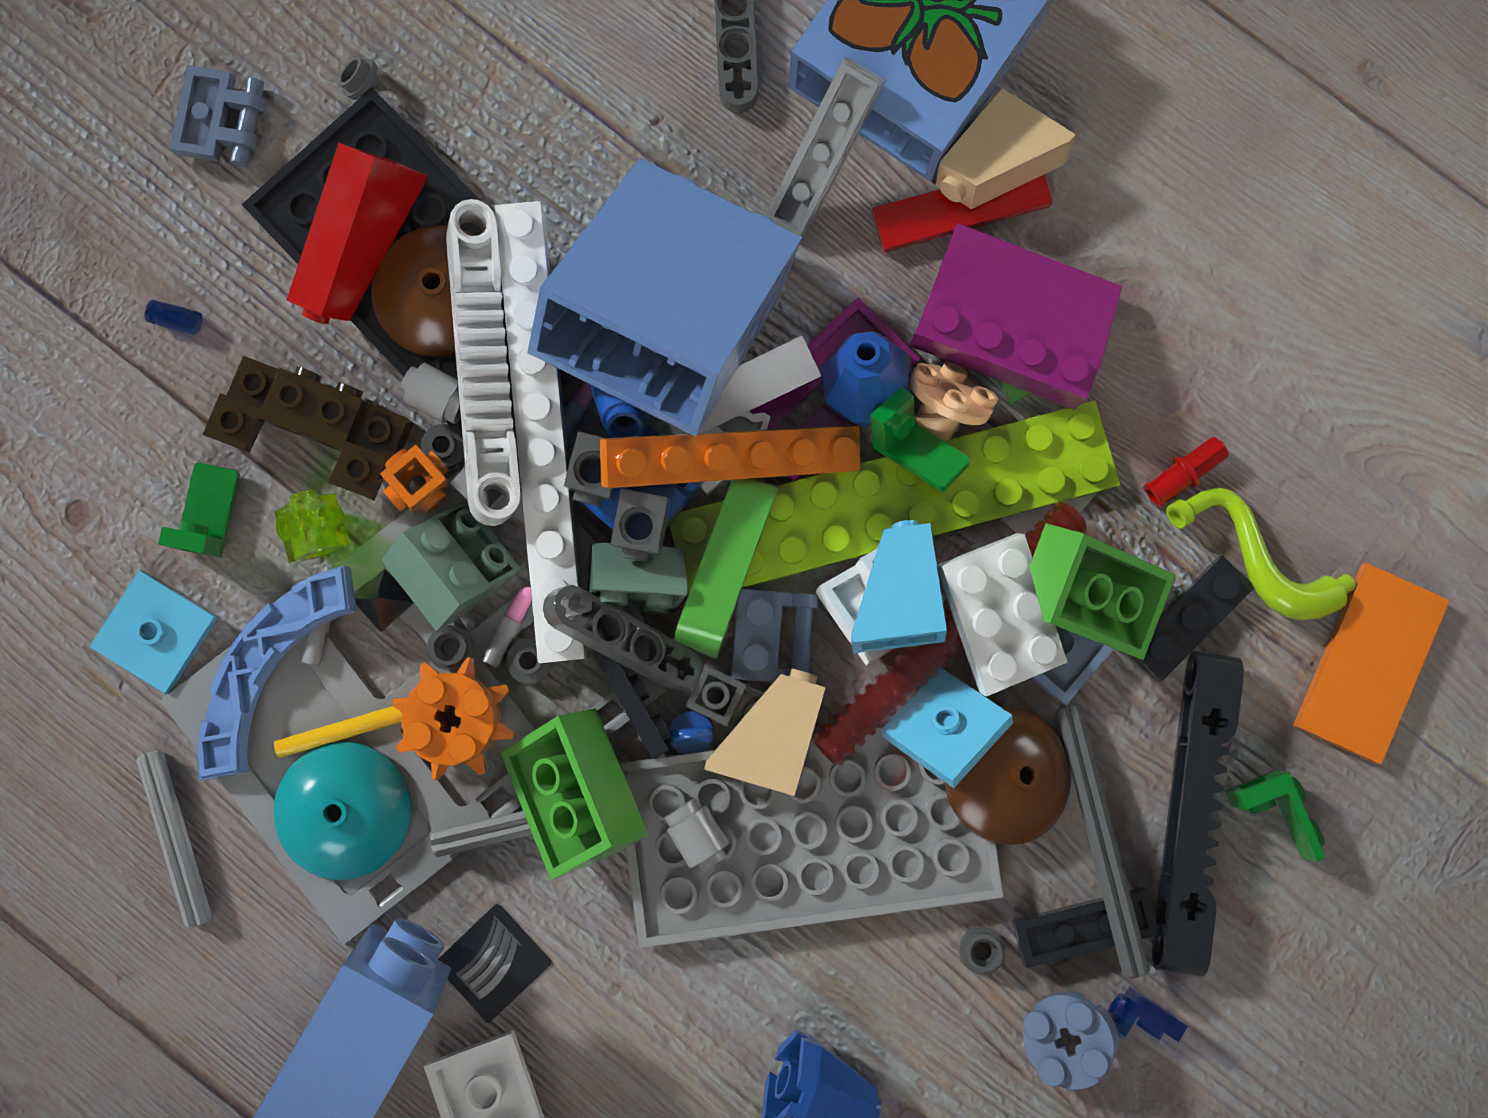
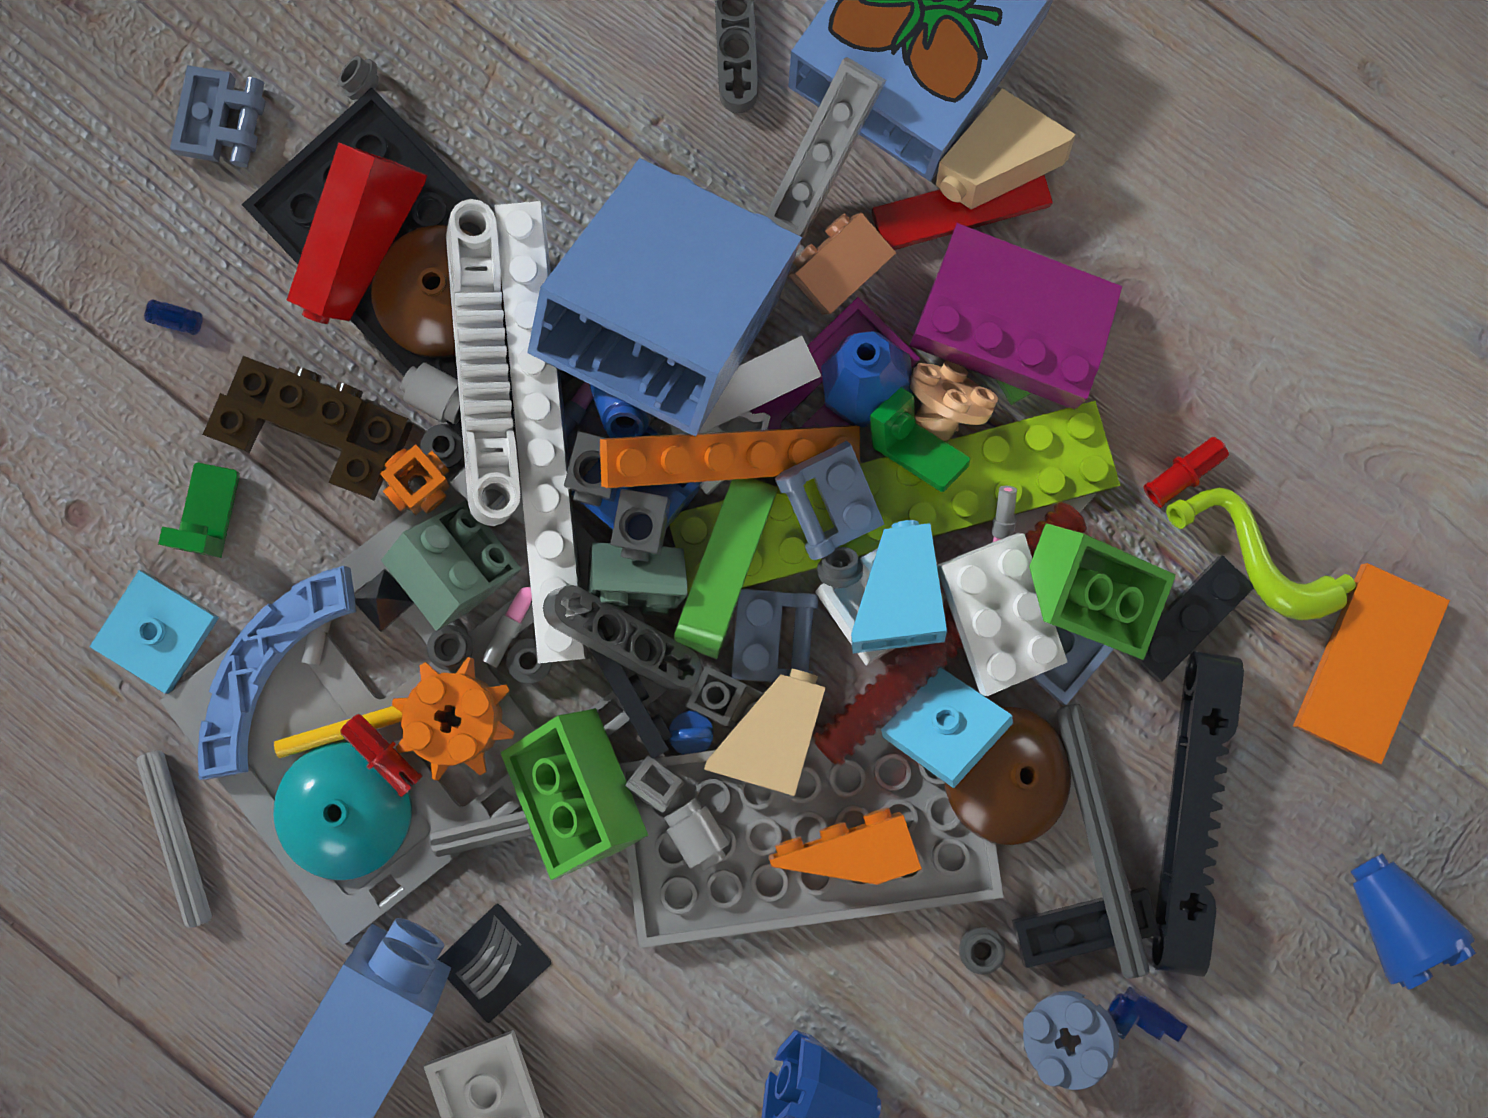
(311, 526): clear neon green brick -> none
(380, 754): none -> red axle
(654, 784): none -> light grey slope
(840, 262): none -> nougat brick
(840, 568): none -> dark grey plate
(844, 496): none -> sand blue plate
(864, 853): none -> orange slope
(1004, 520): none -> light grey piece
(1260, 795): green bracket -> none
(1408, 924): none -> blue cone

